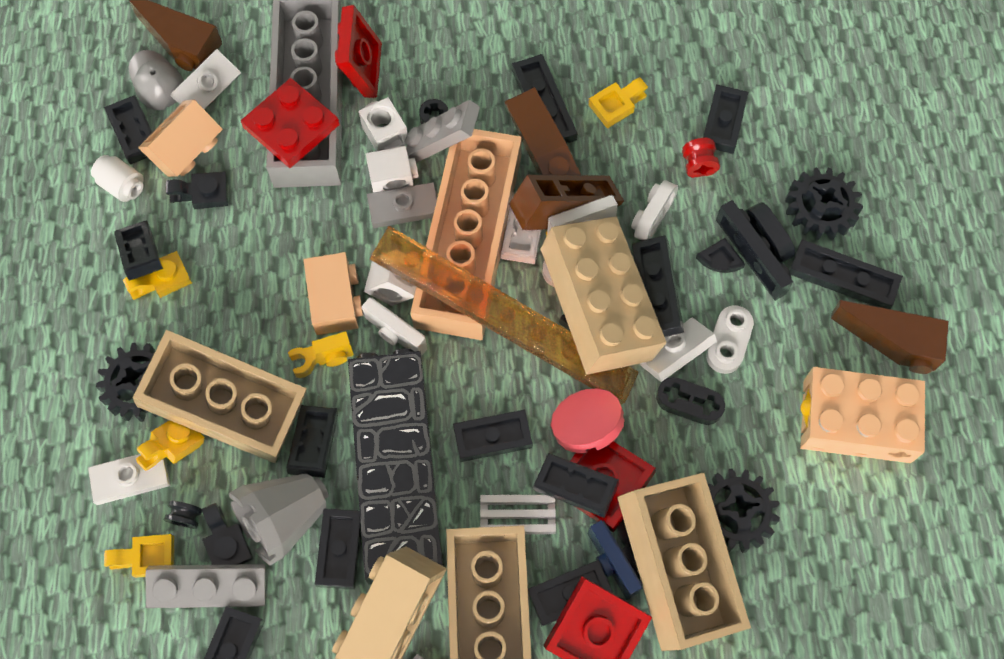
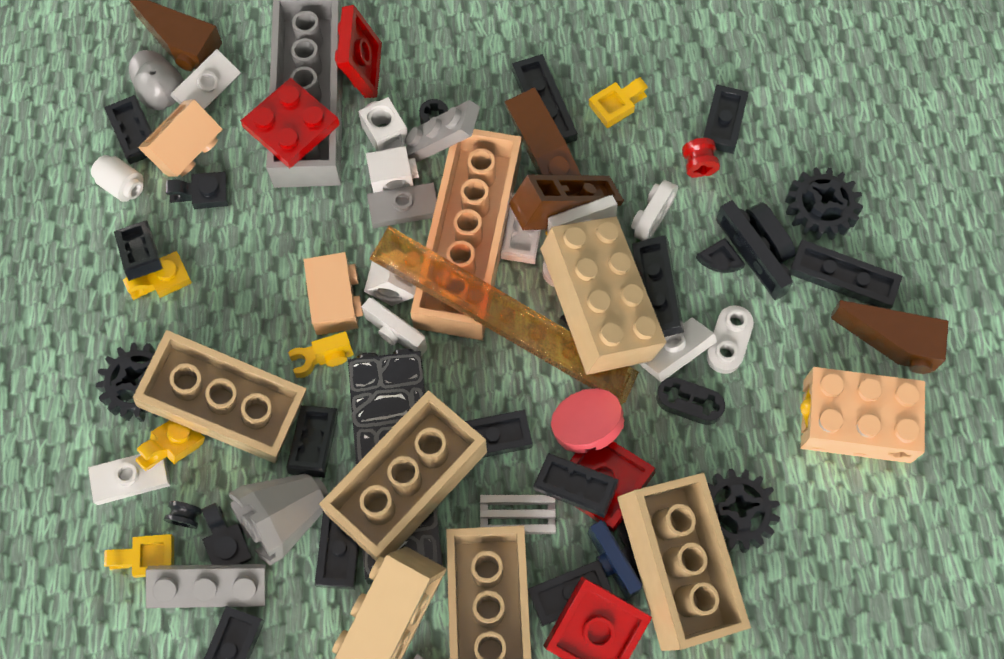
(404, 477): none -> tan brick

